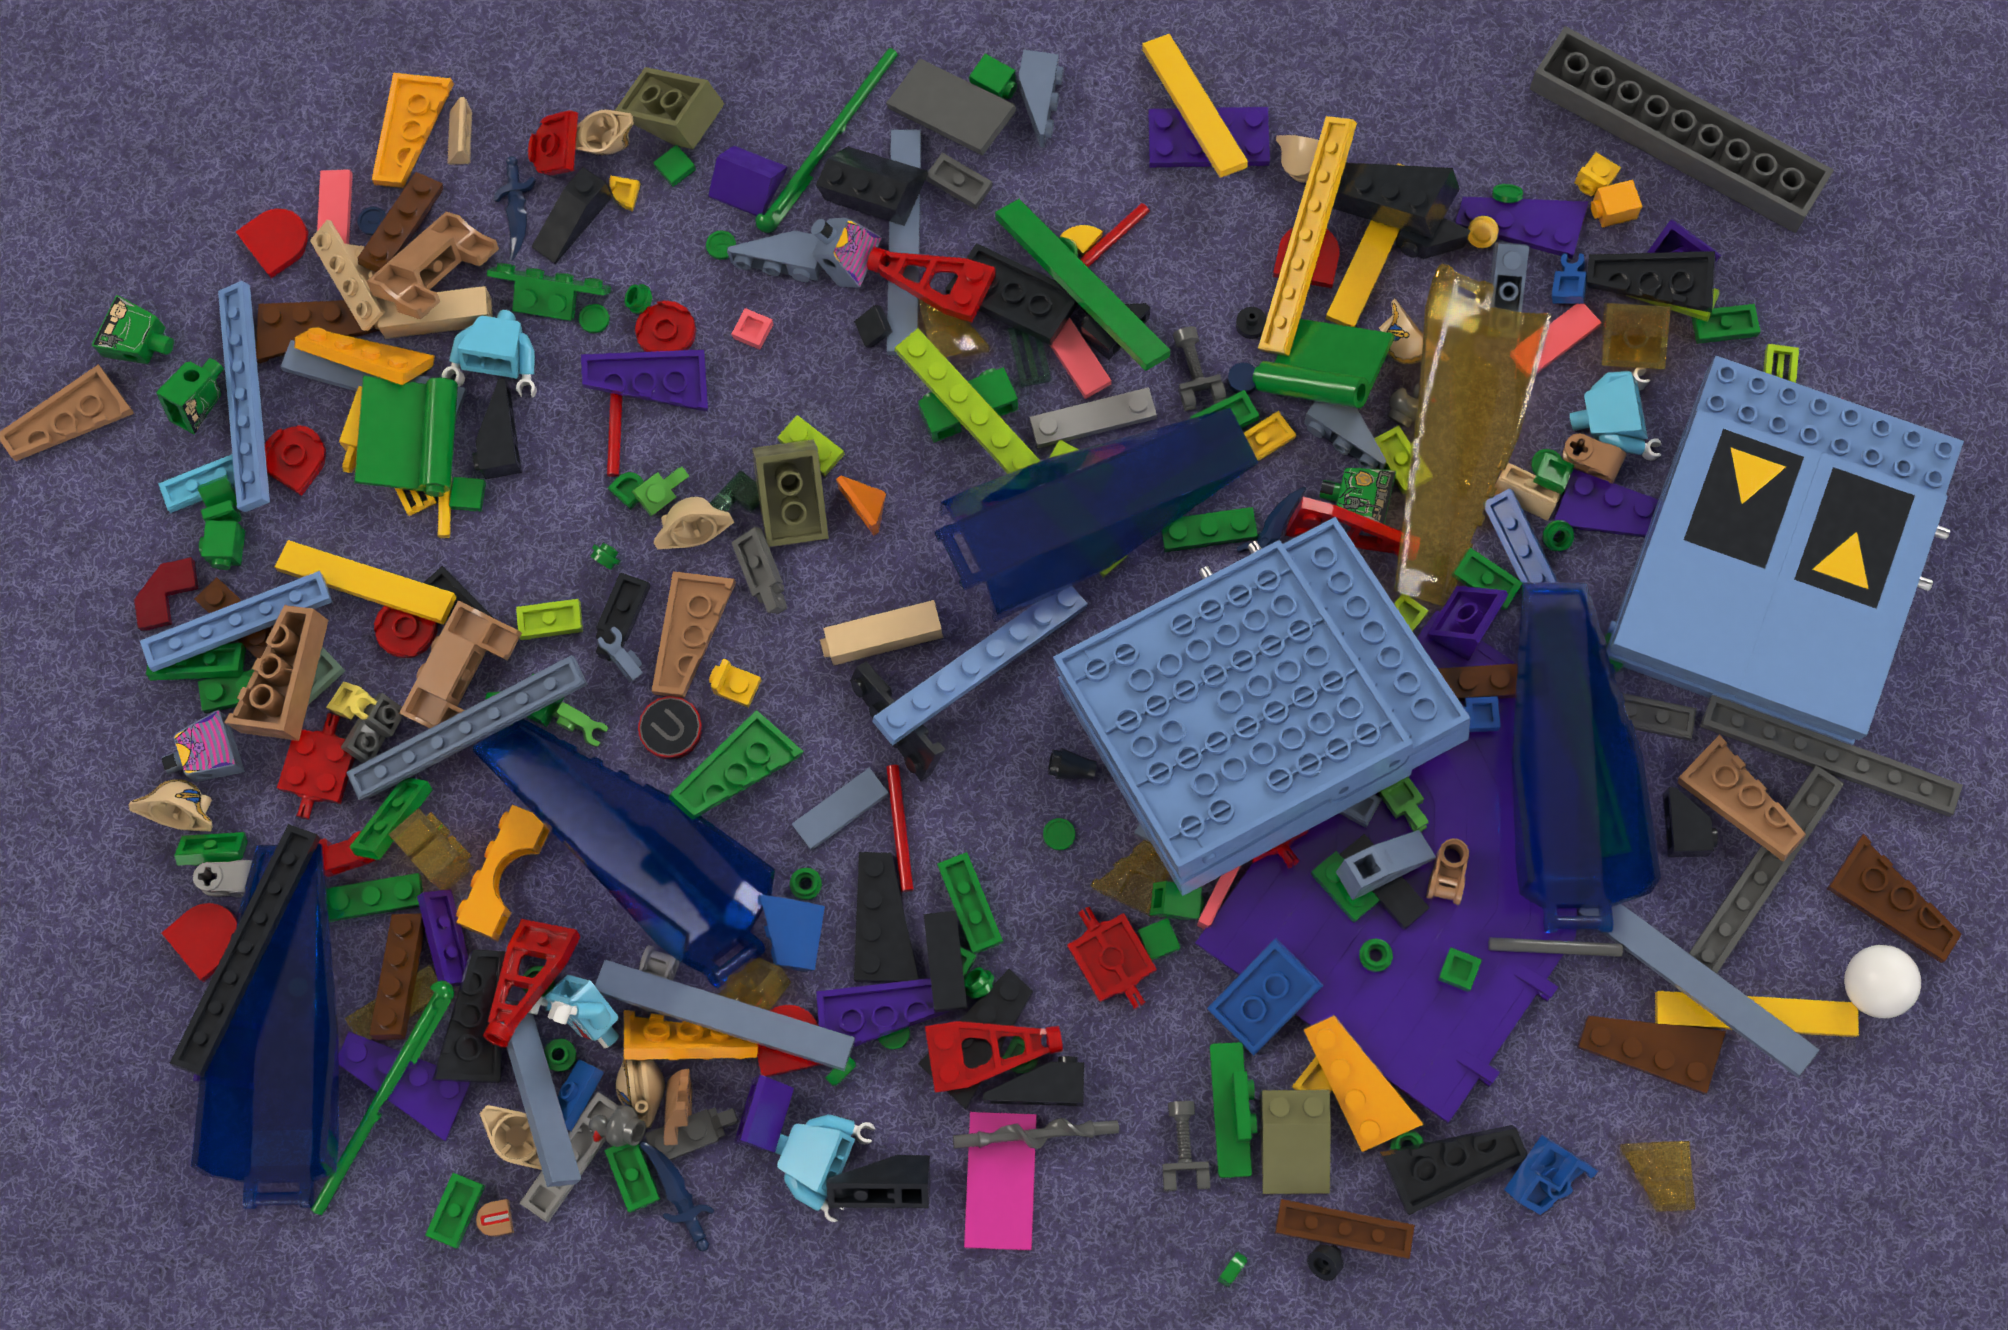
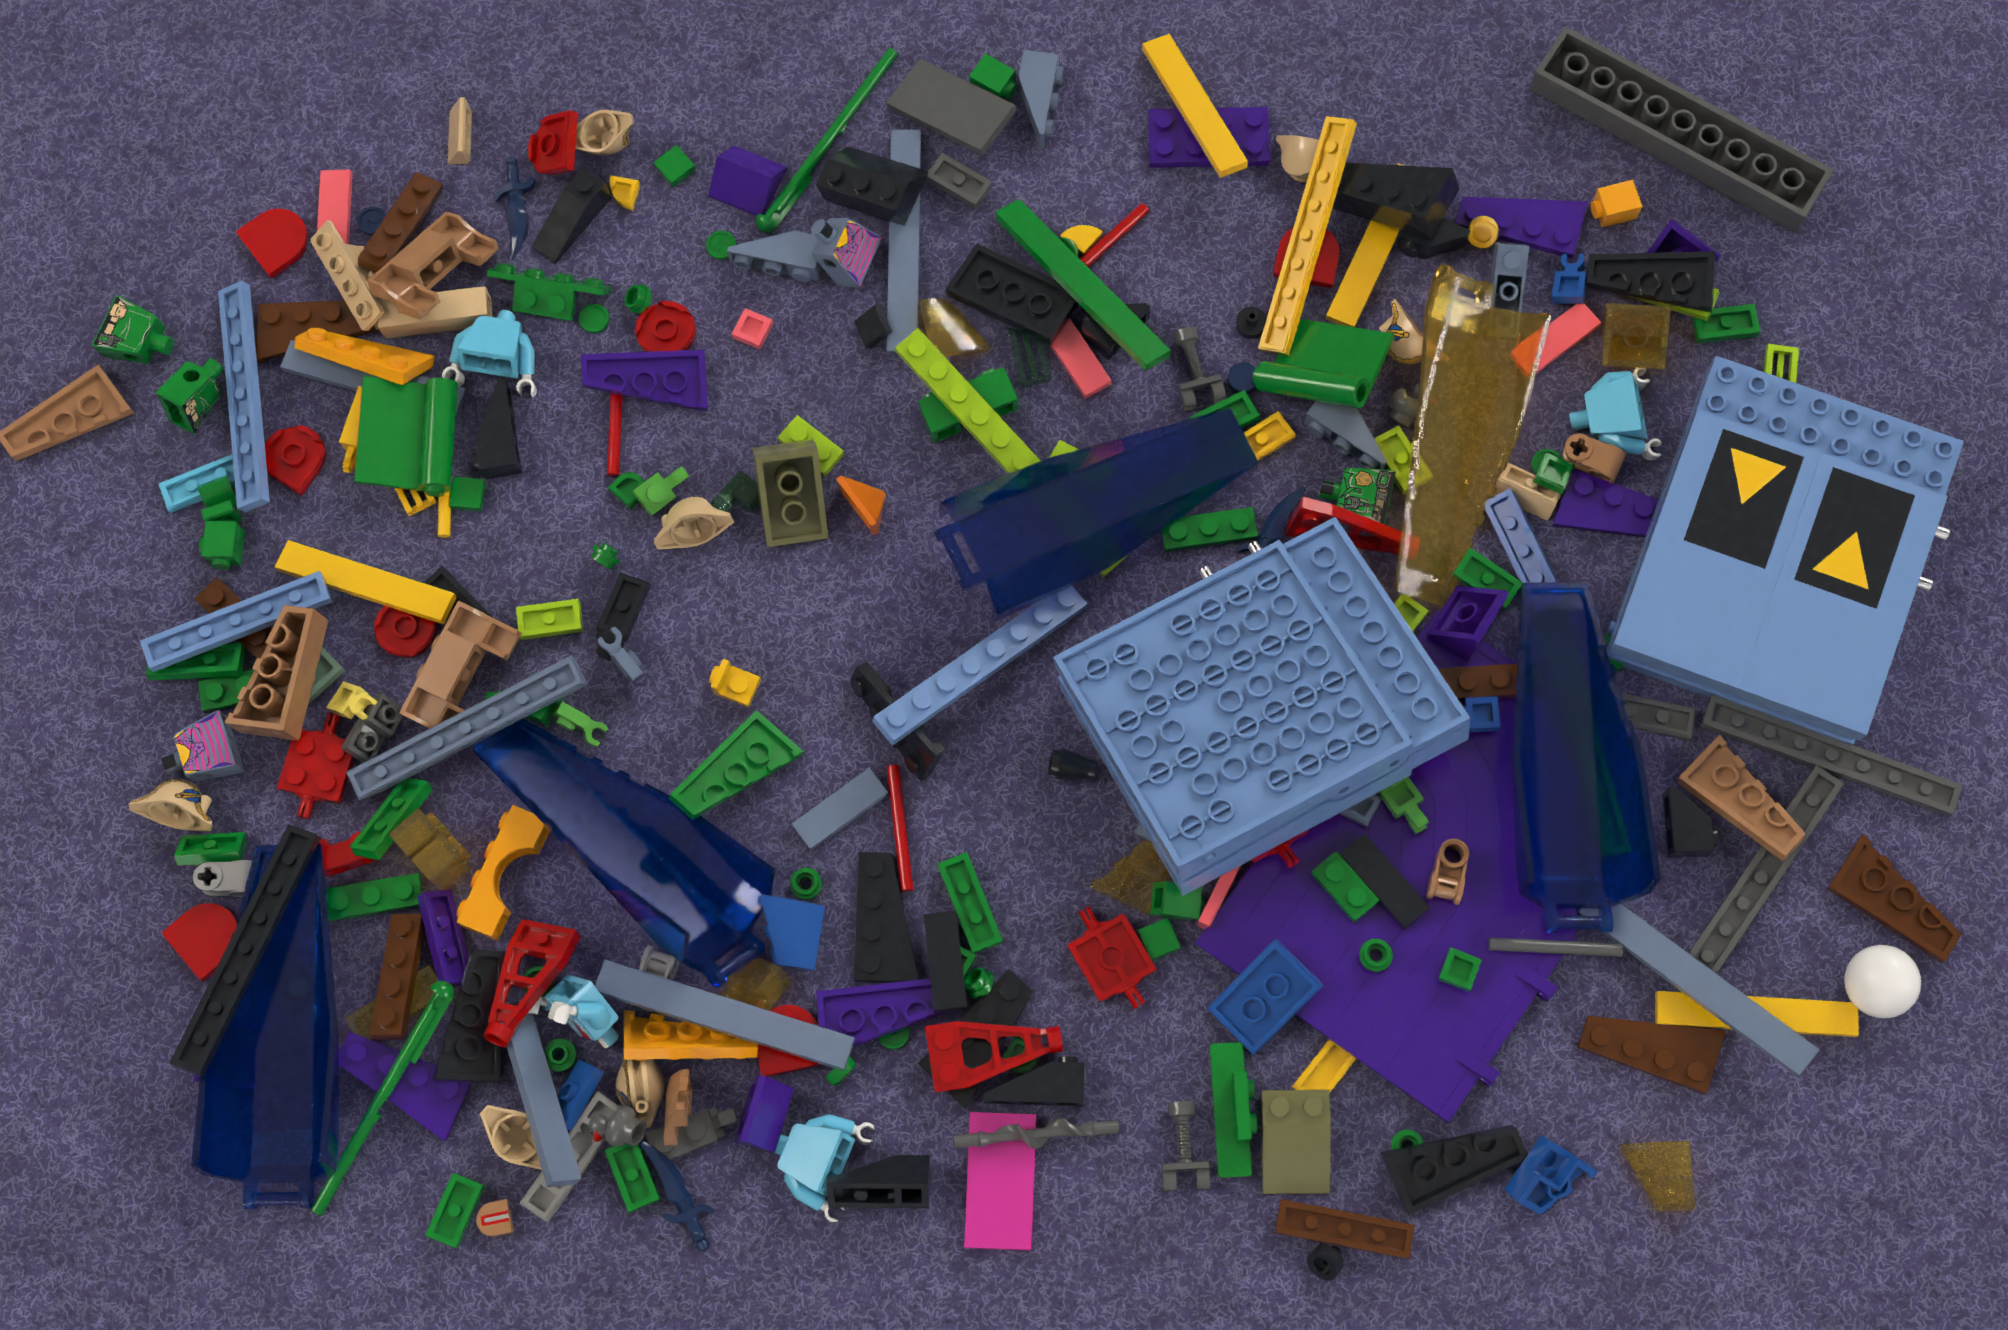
(169, 579): dark red tile -> none
(408, 121): light orange wing -> none
(670, 727): black tile -> none
(672, 106): olive slope -> none
(688, 626): medium nougat wing -> none
(760, 570): dark grey hinge -> none
(881, 633): tan brick -> none
(966, 295): red plate -> none
(1059, 834): green piece -> none
(1093, 417): light grey plate -> none
(1232, 1269): green tile -> none
(1364, 1094): light orange wing -> none
(1383, 863): sand blue slope -> none
(1507, 193): green piece -> none
(1563, 541): green plate -> none
(1596, 174): yellow bracket -> none

